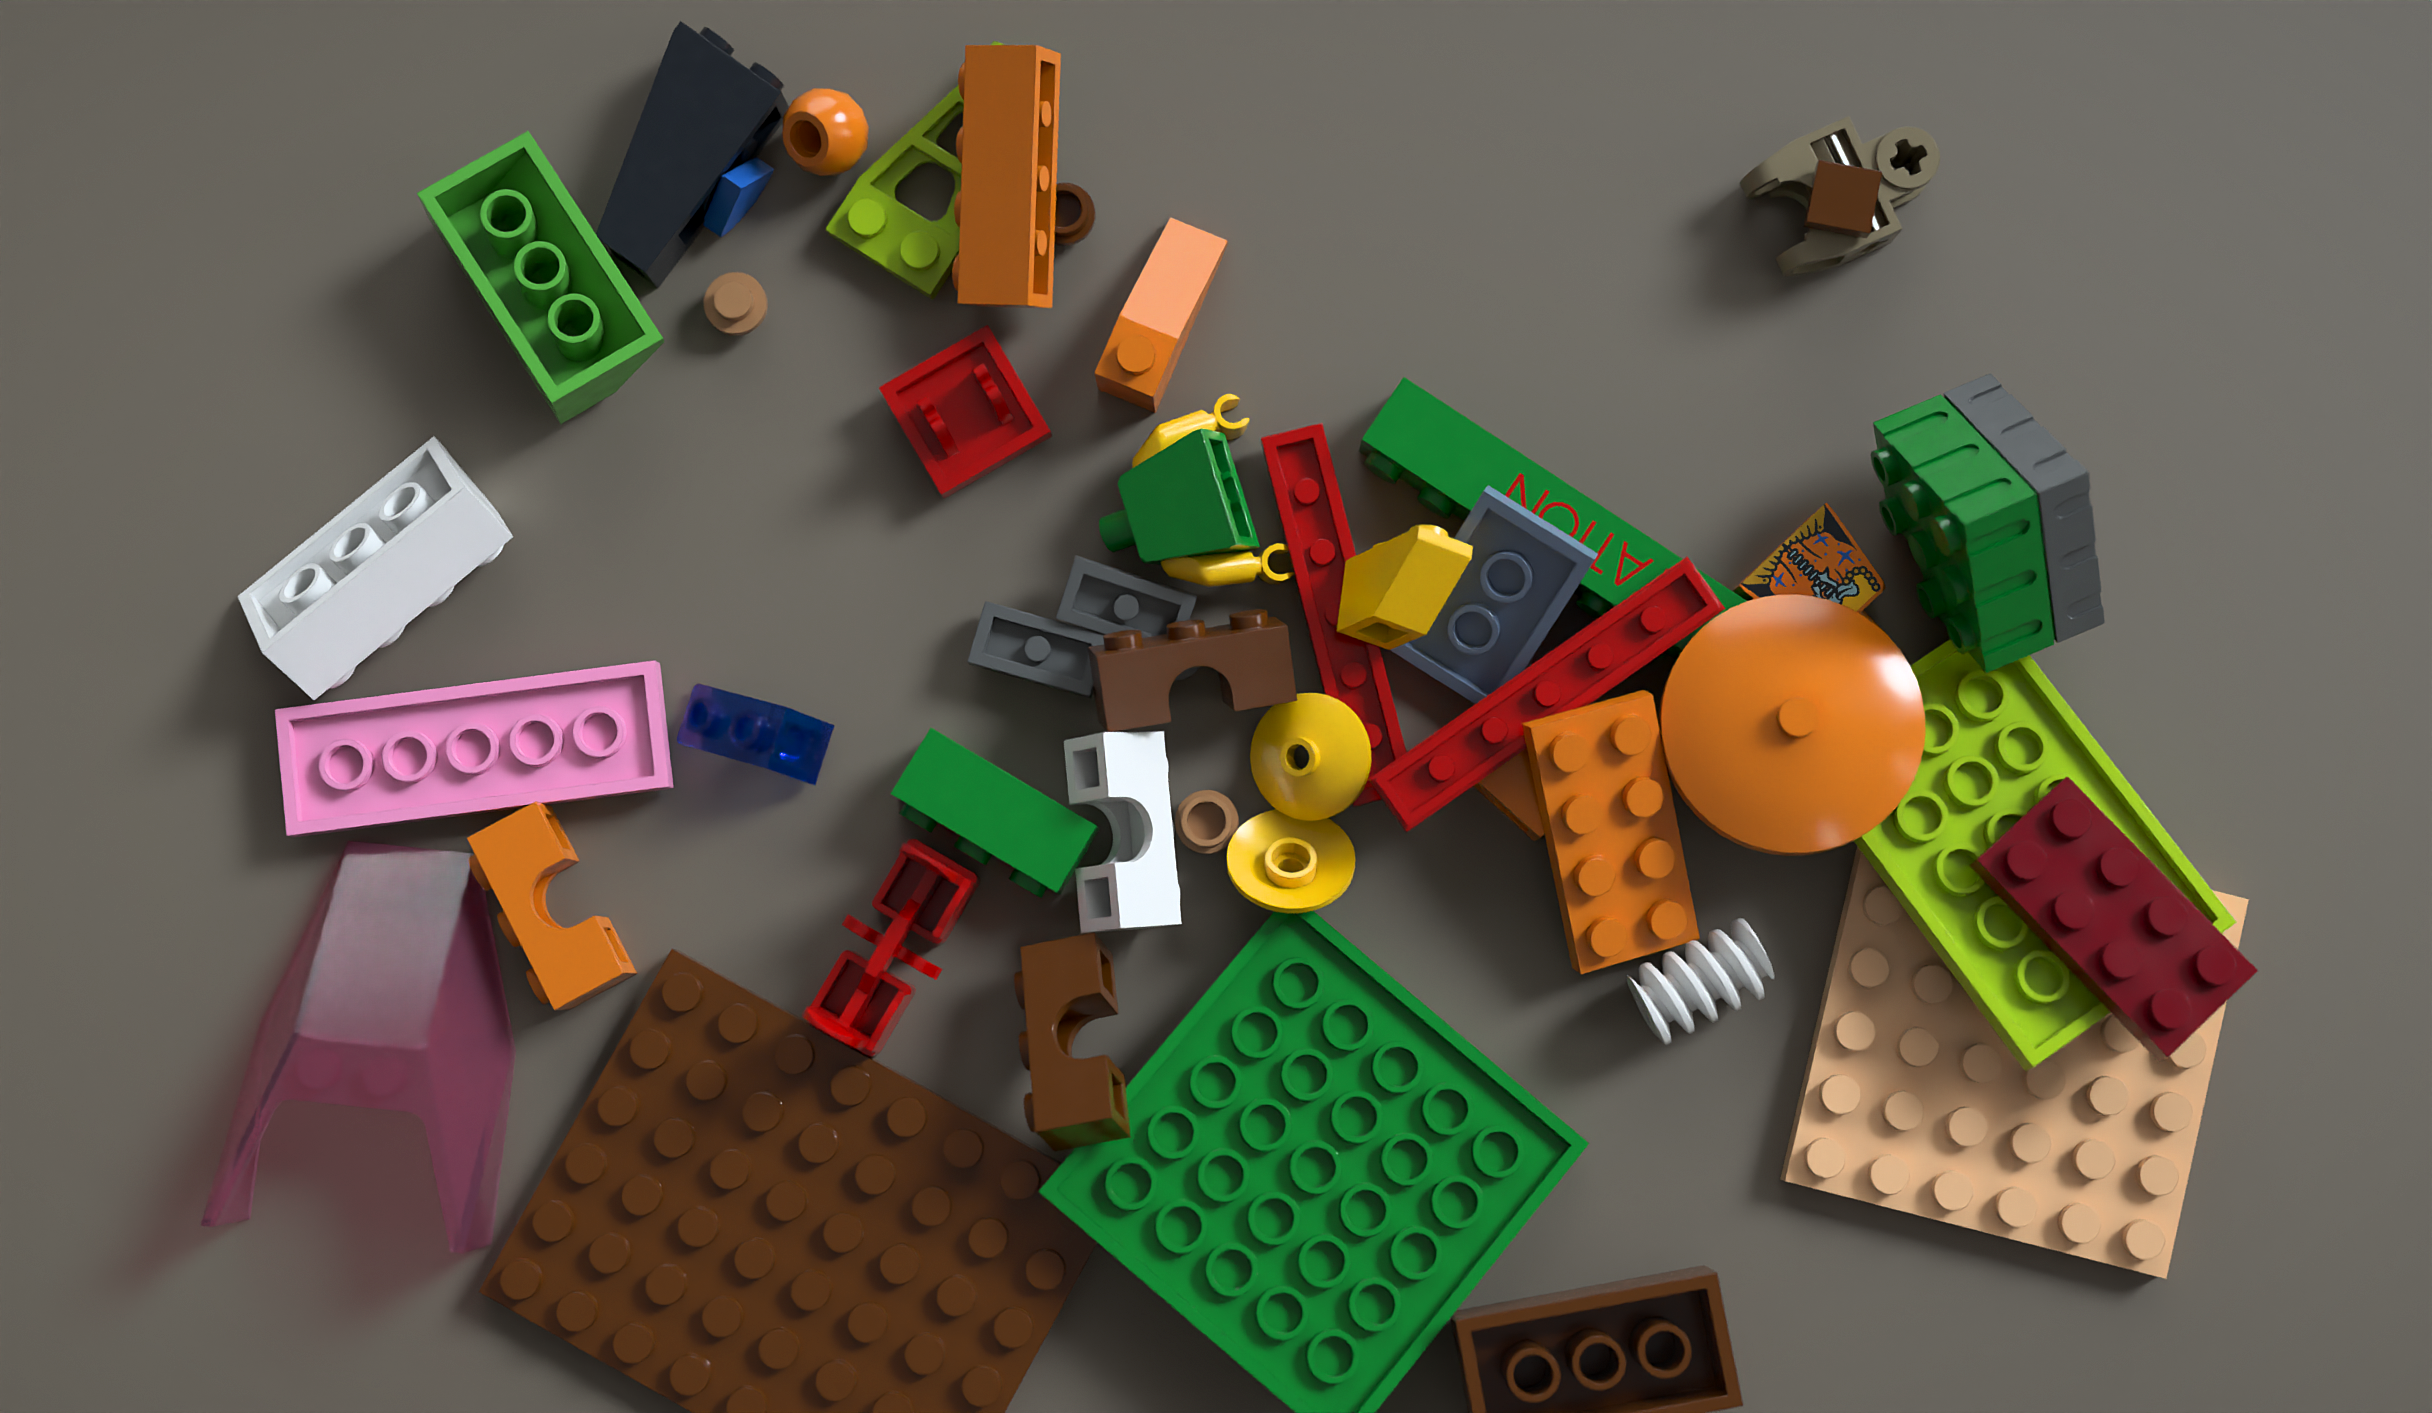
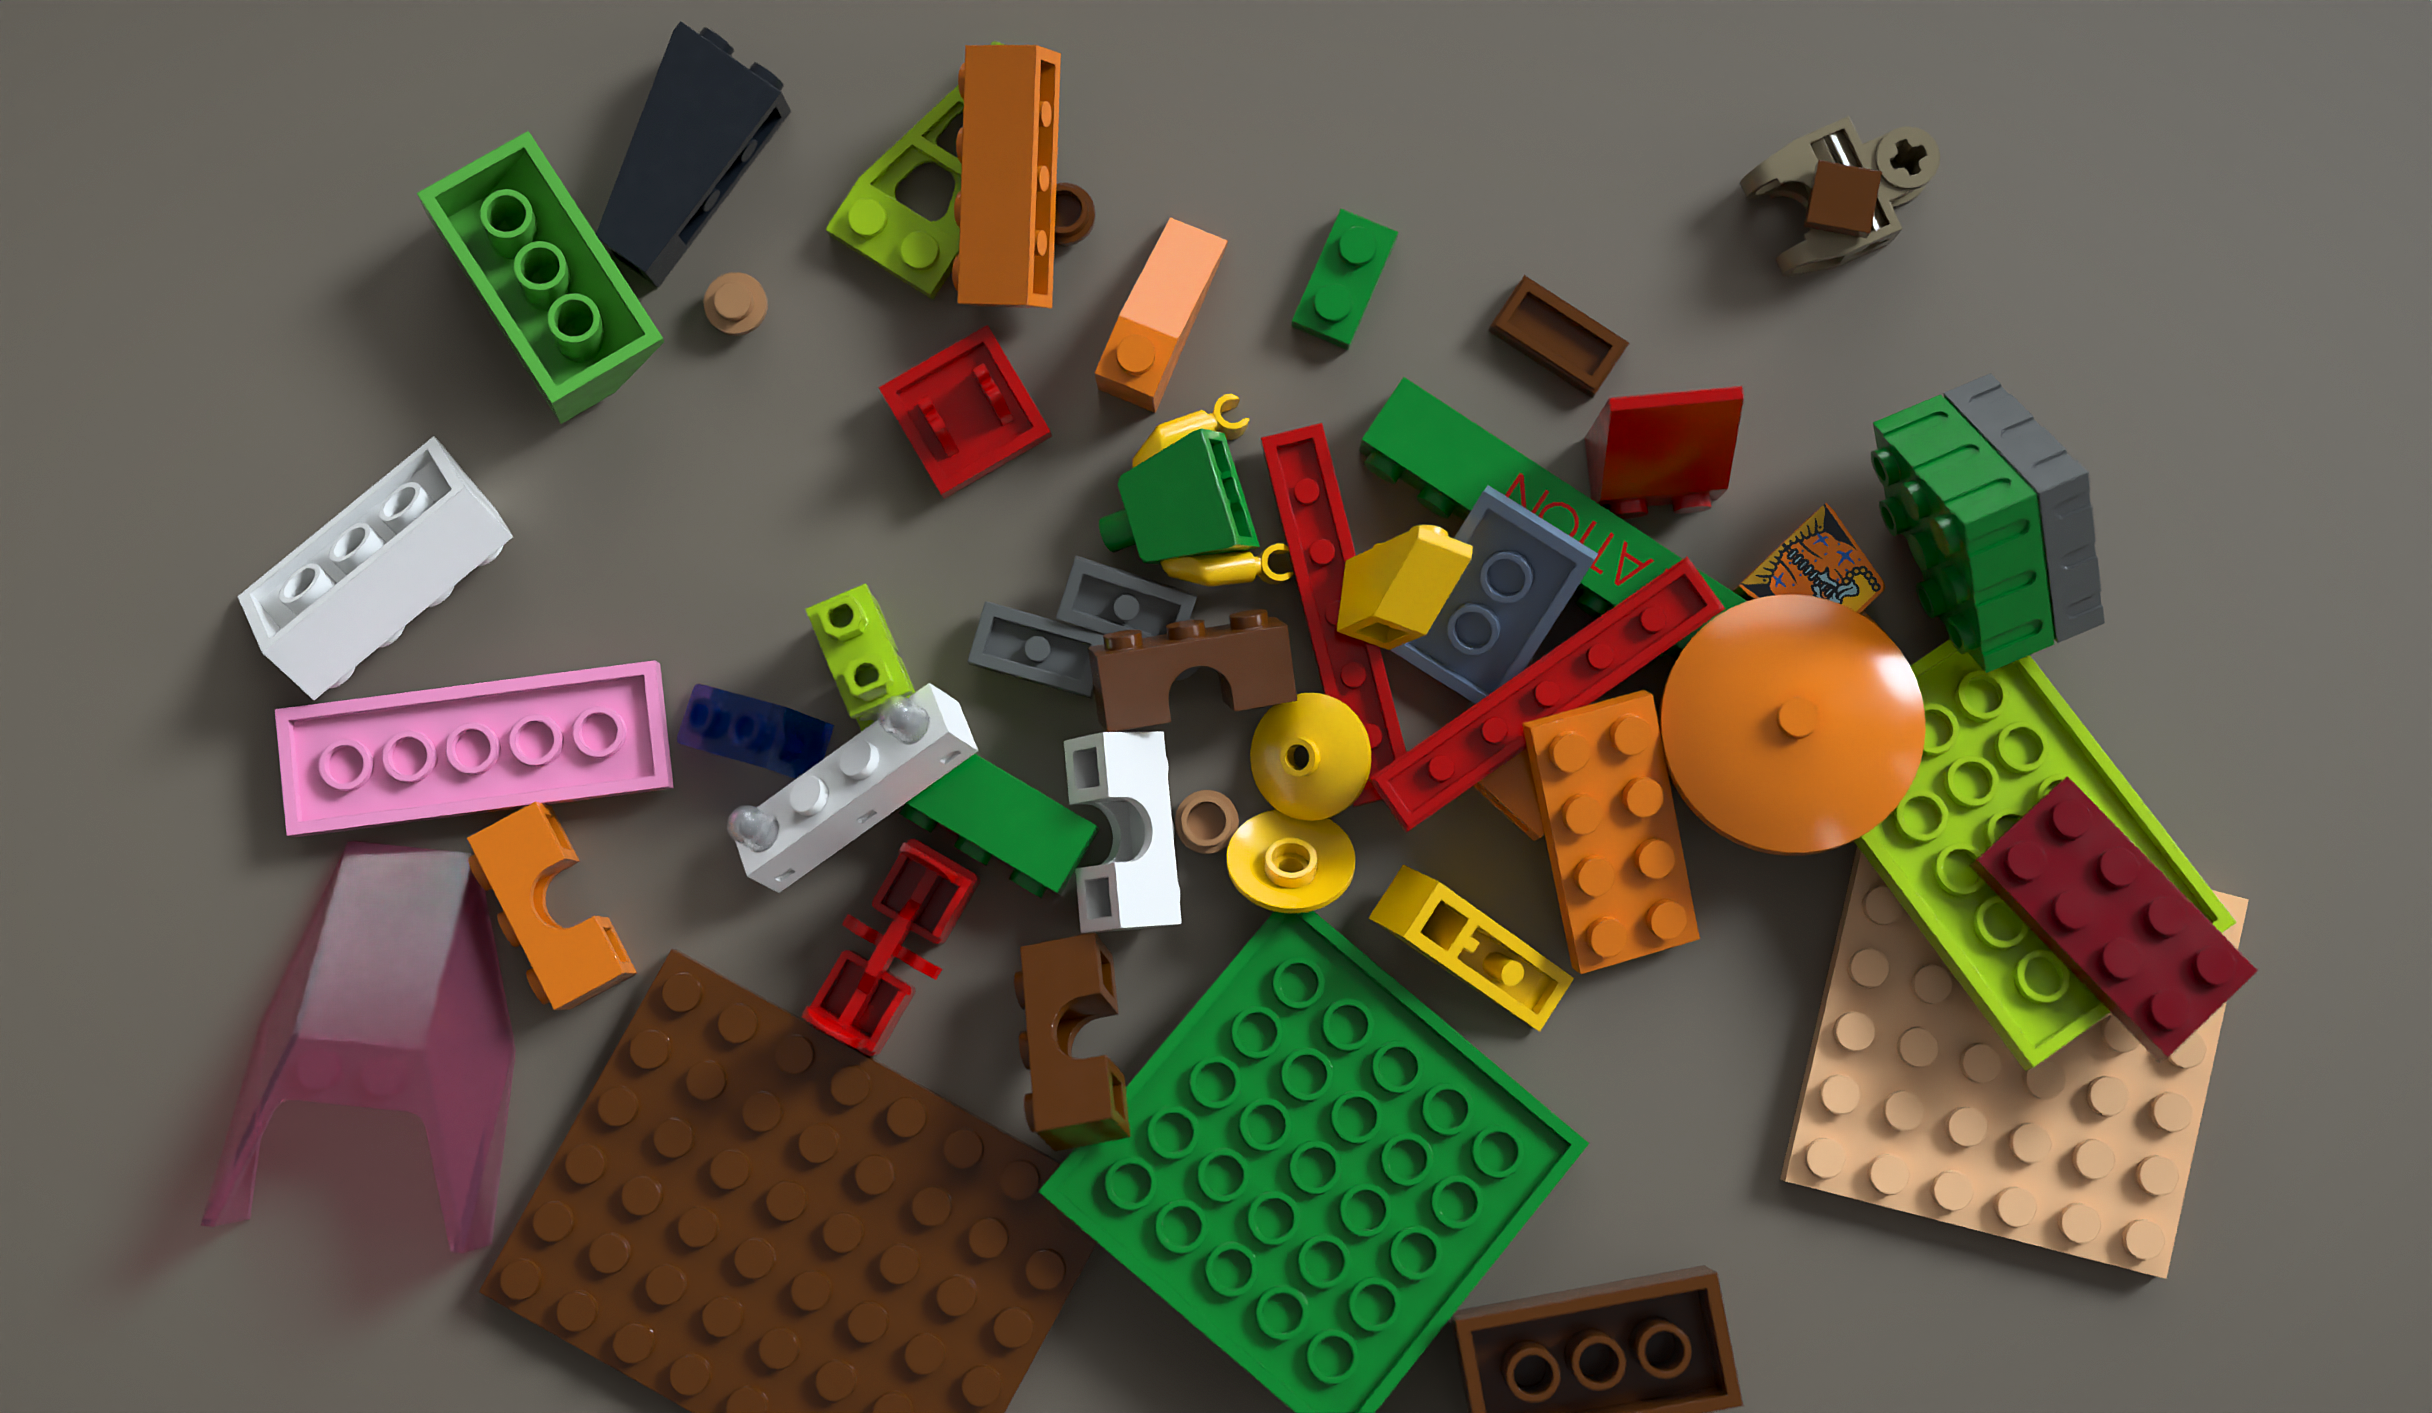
(736, 195): blue tile -> none
(825, 132): orange piece -> none
(852, 787): none -> white piece
(860, 652): none -> lime hips
(1344, 279): none -> green plate
(1471, 946): none -> yellow slope
(1558, 336): none -> reddish brown tile
(1663, 450): none -> red slope
(1701, 979): white piece -> none

